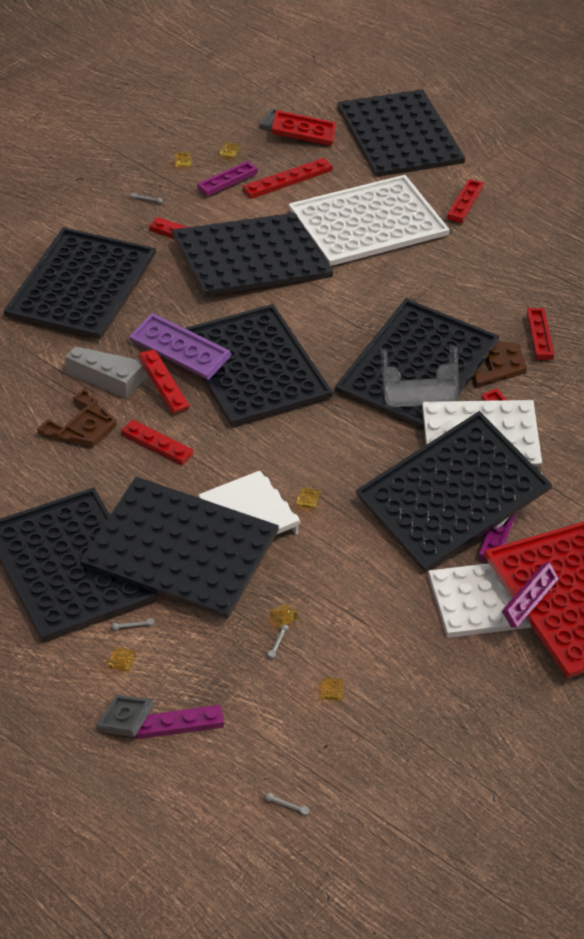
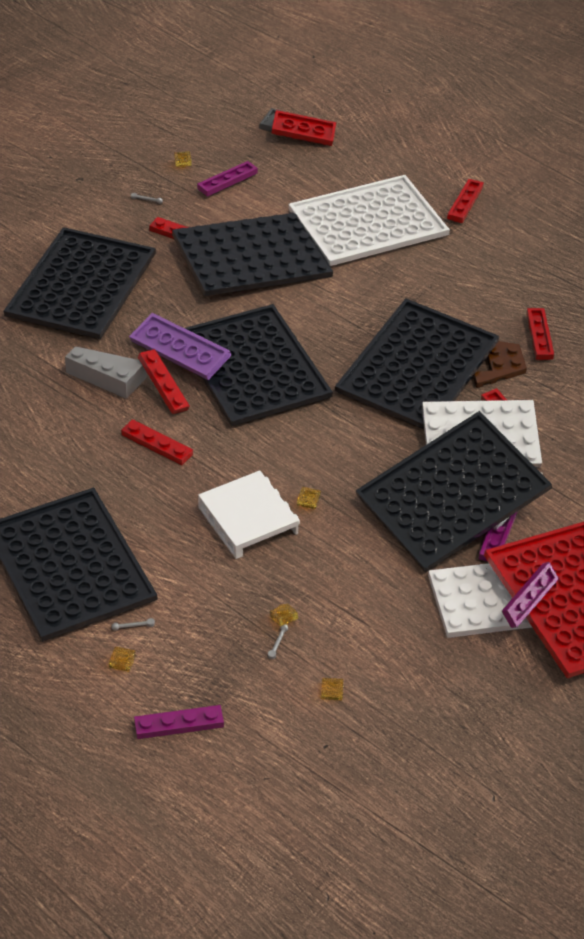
(86, 427): reddish brown wing -> none
(125, 715): dark grey tile -> none
(180, 547): black plate -> none
(230, 149): clear yellow plate -> none
(287, 178): red plate -> none
(304, 811): light grey hinge -> none
(400, 133): black plate -> none
(415, 392): clear windscreen -> none

